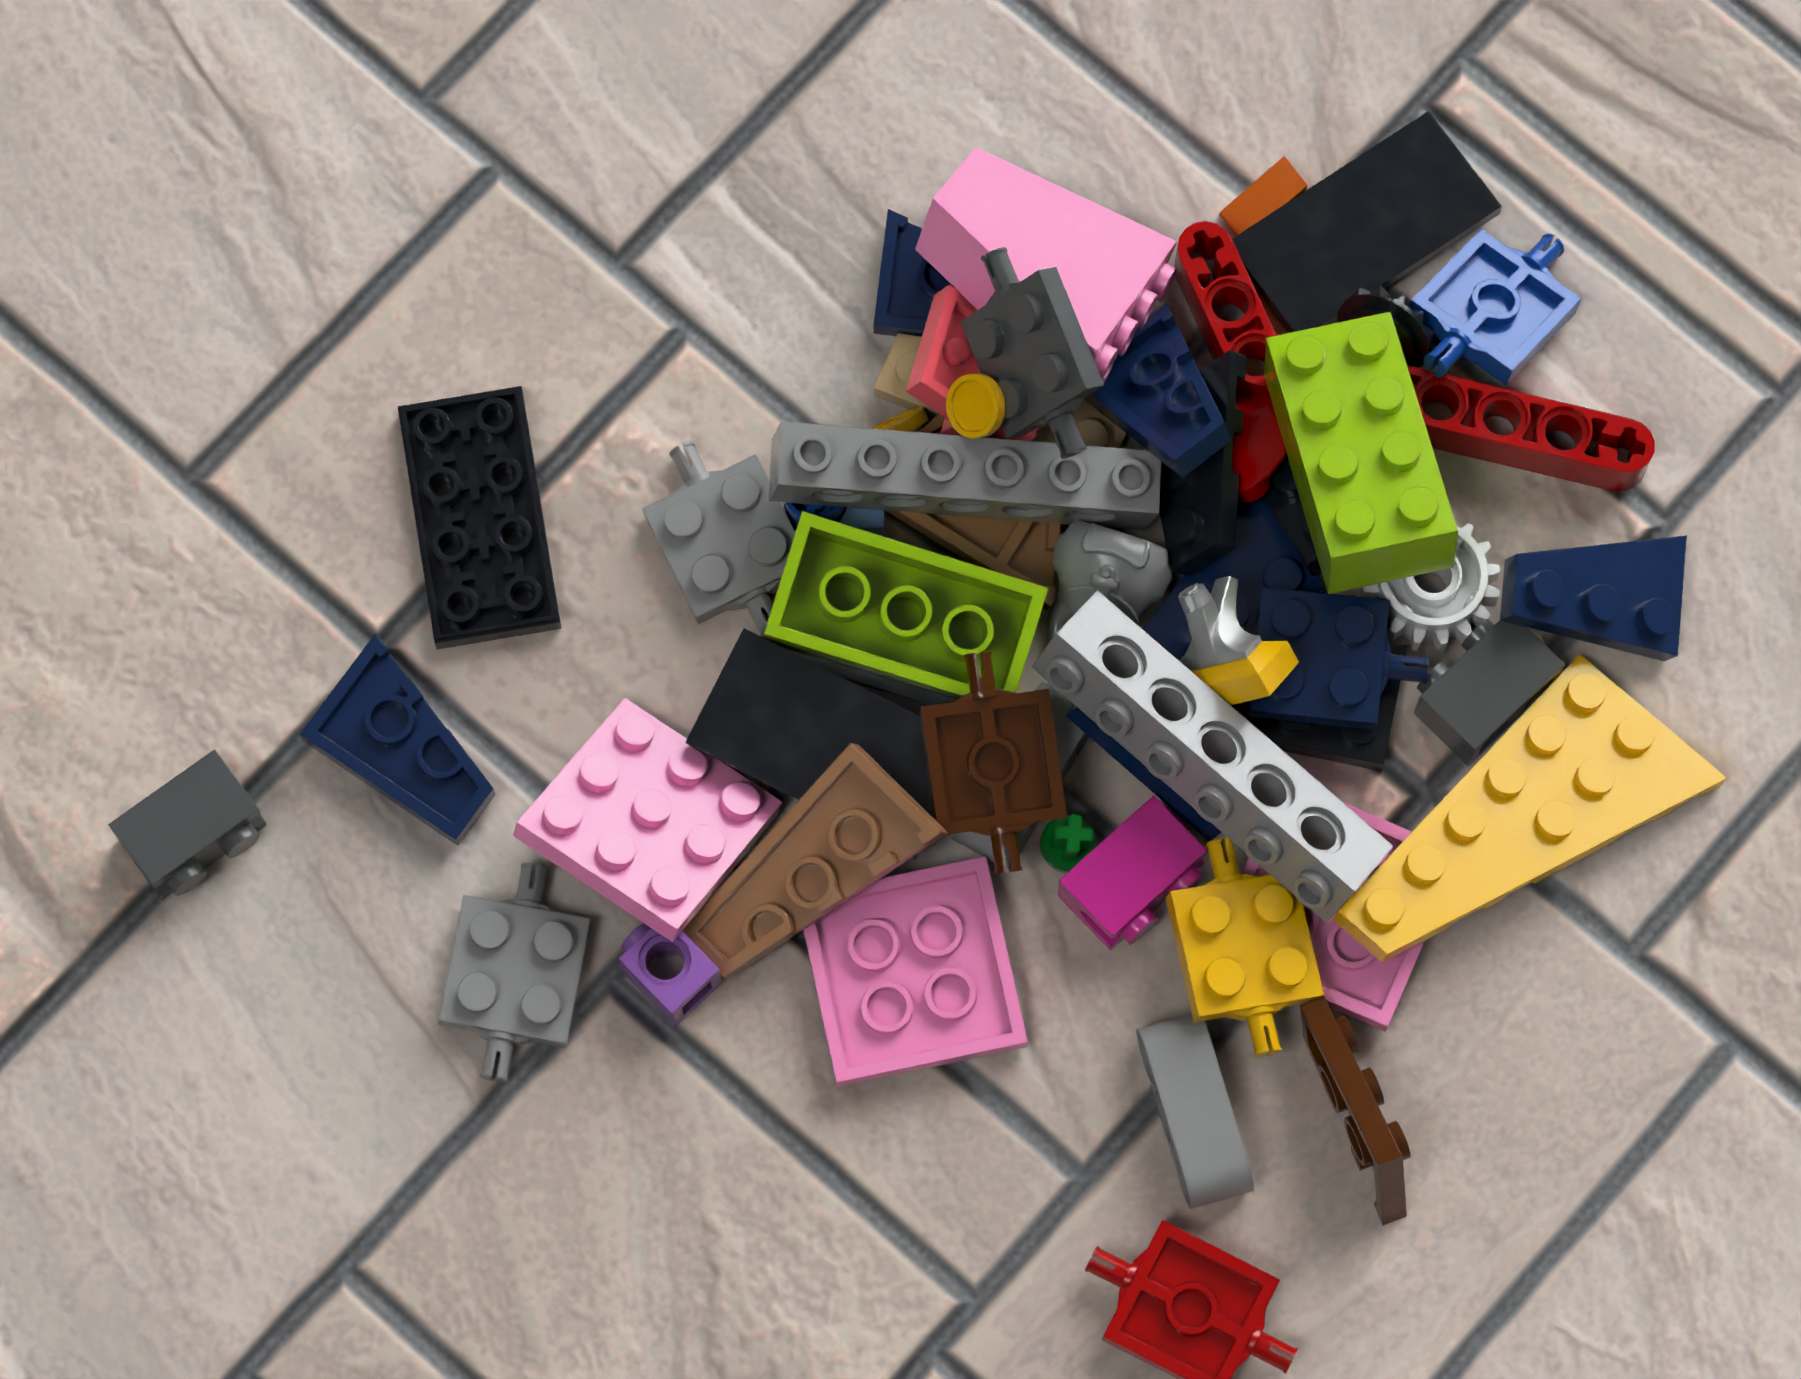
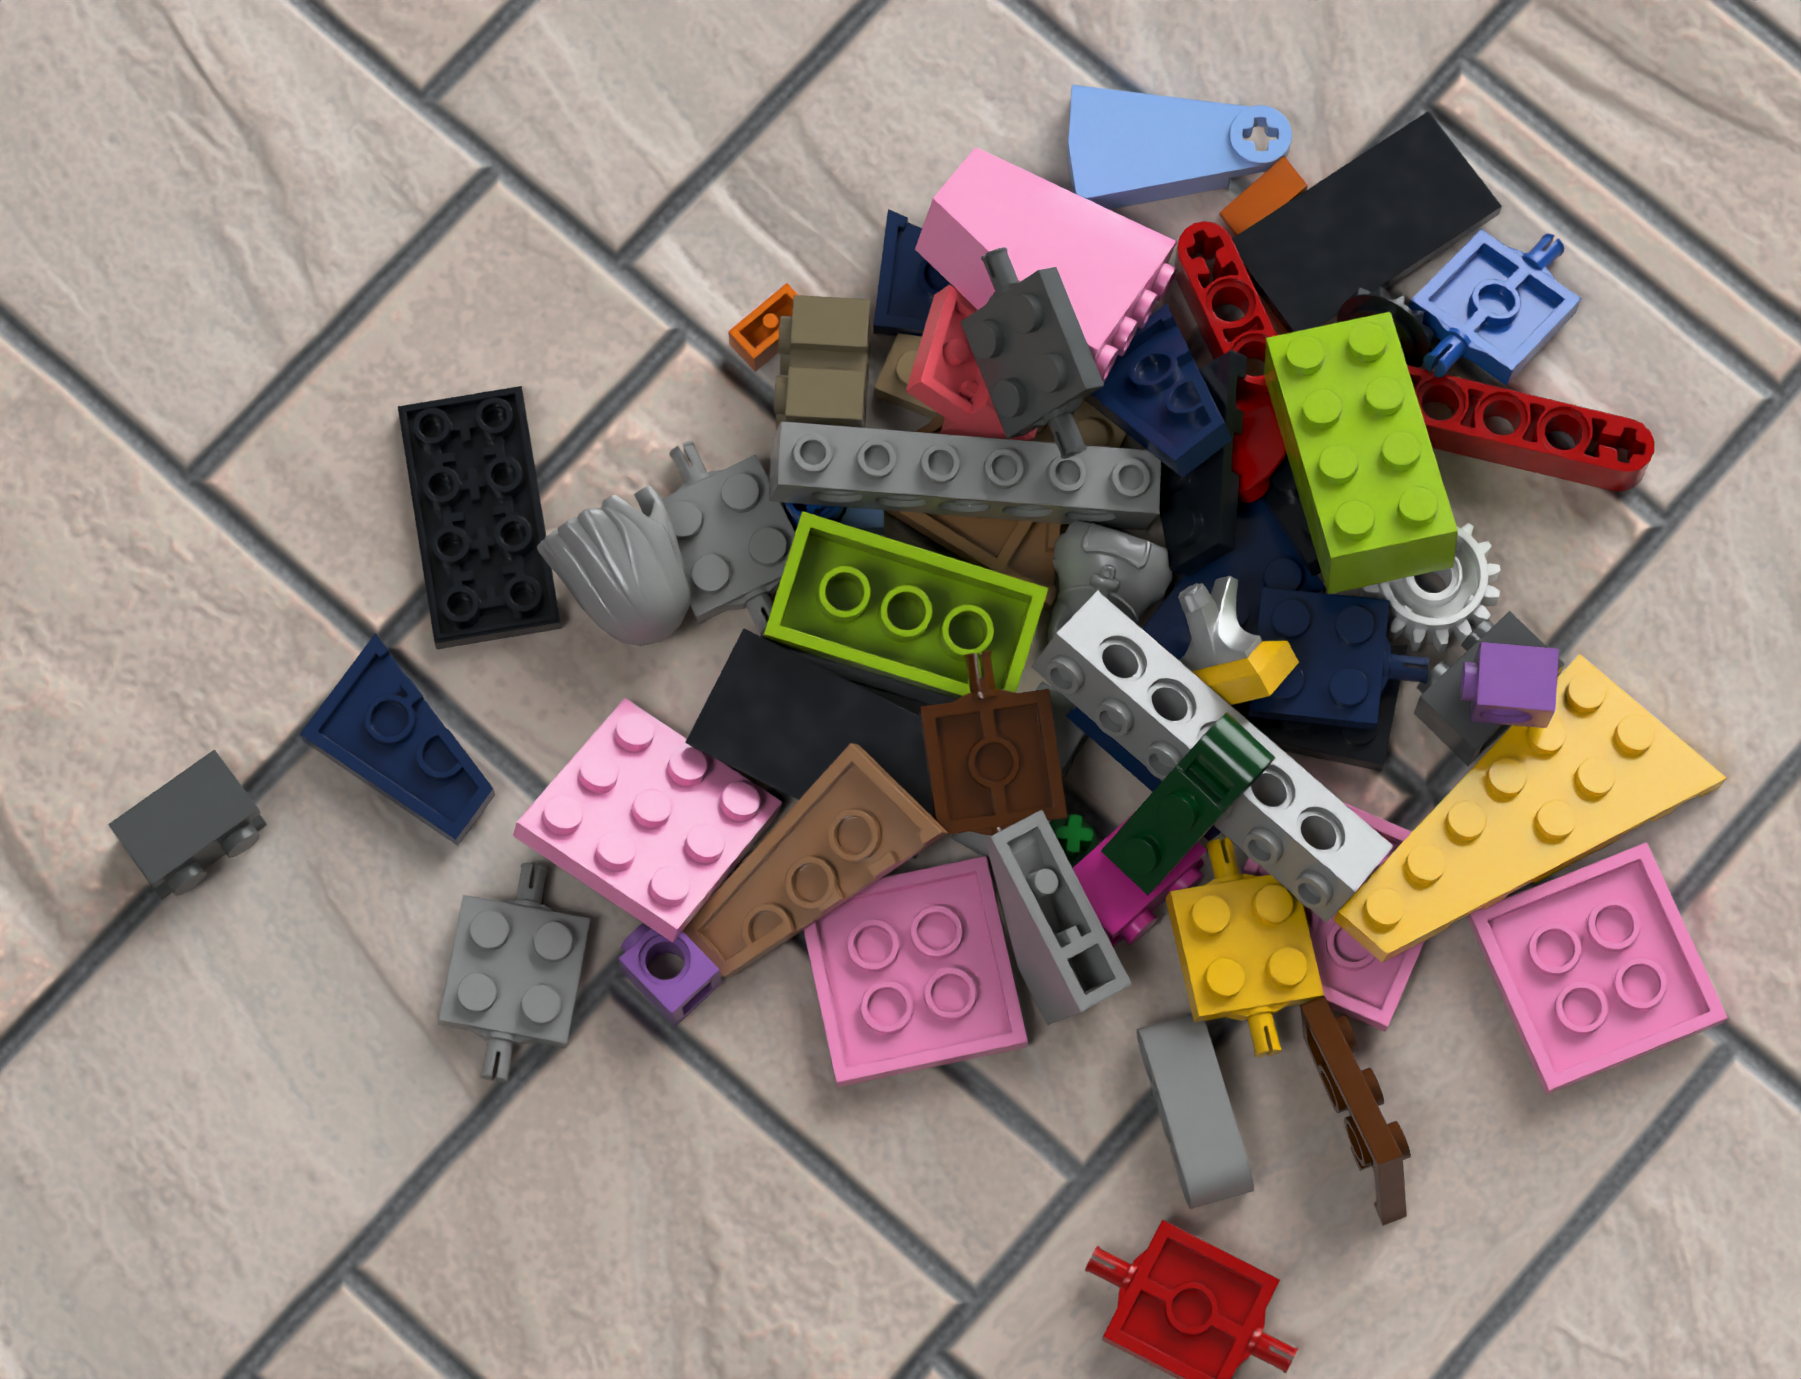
(623, 567): none -> light grey hair
(758, 333): none -> orange piece
(824, 362): none -> dark tan brick
(904, 421): yellow piece -> none
(975, 405): yellow piece -> none
(1052, 922): none -> light grey slope
(1160, 147): none -> light blue piece
(1187, 803): none -> dark green plate
(1511, 684): none -> medium lavender brick
(1596, 968): none -> bright pink plate
(1601, 594): dark blue wing -> none

